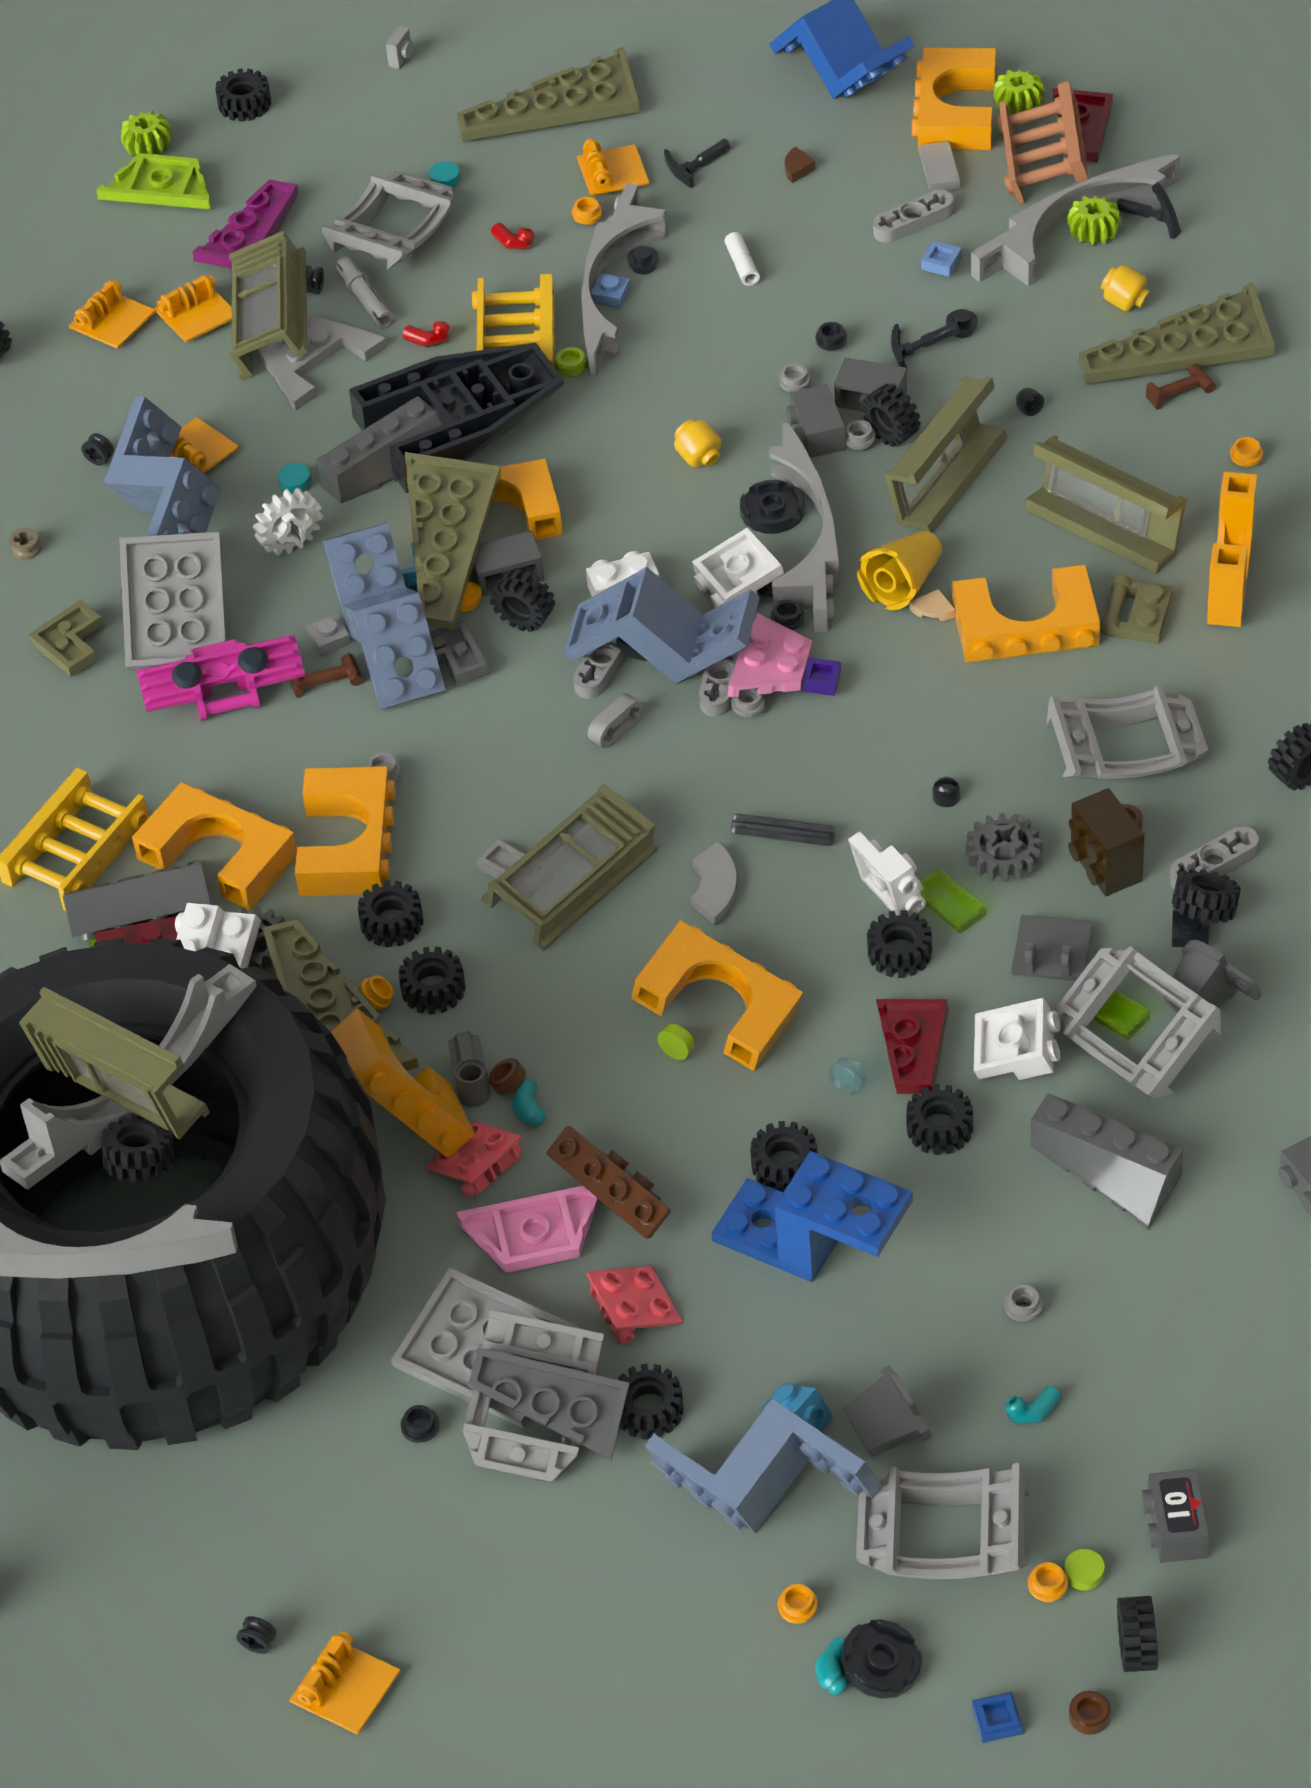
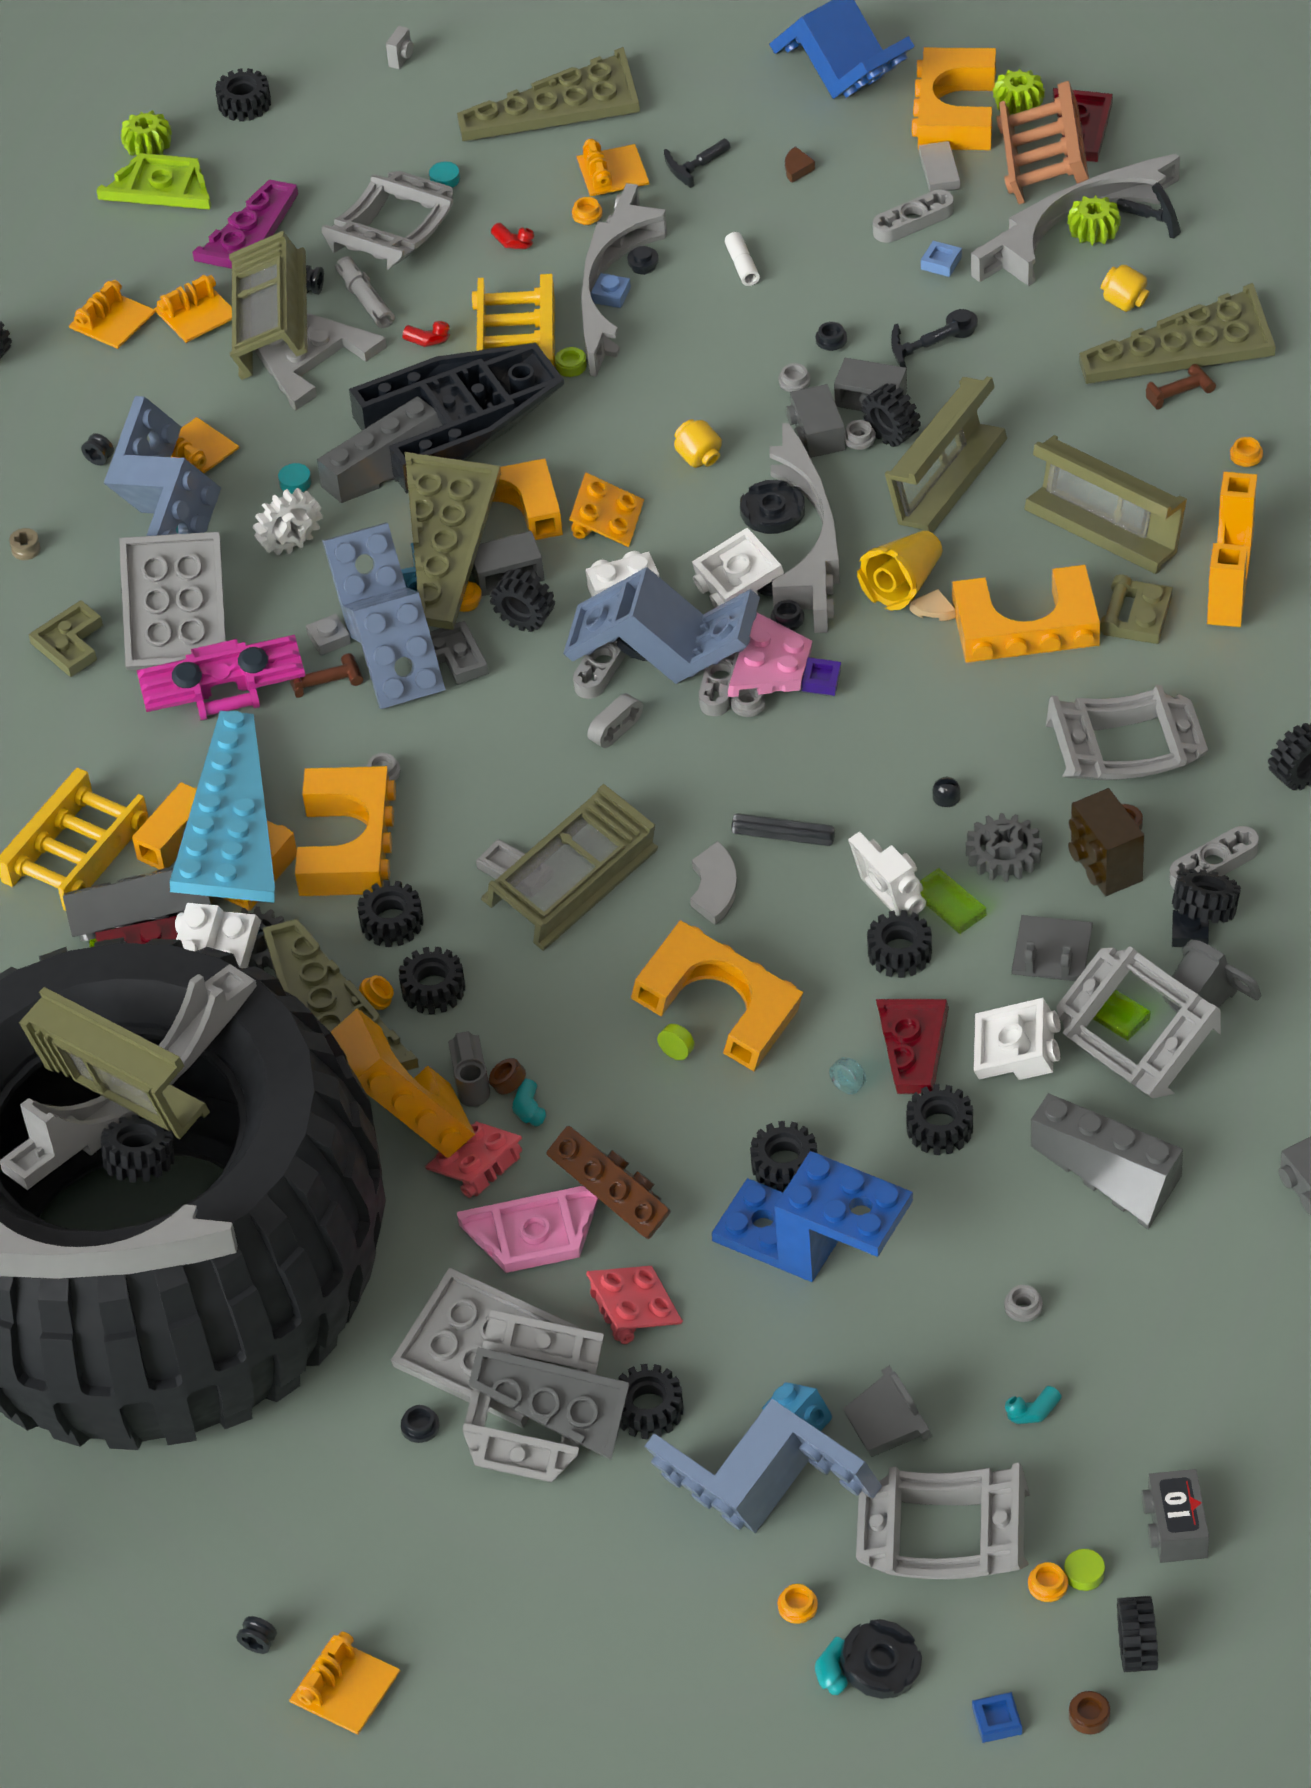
(226, 833): none -> medium azure wing
(605, 510): none -> light orange hinge
(1029, 401): black hinge -> none

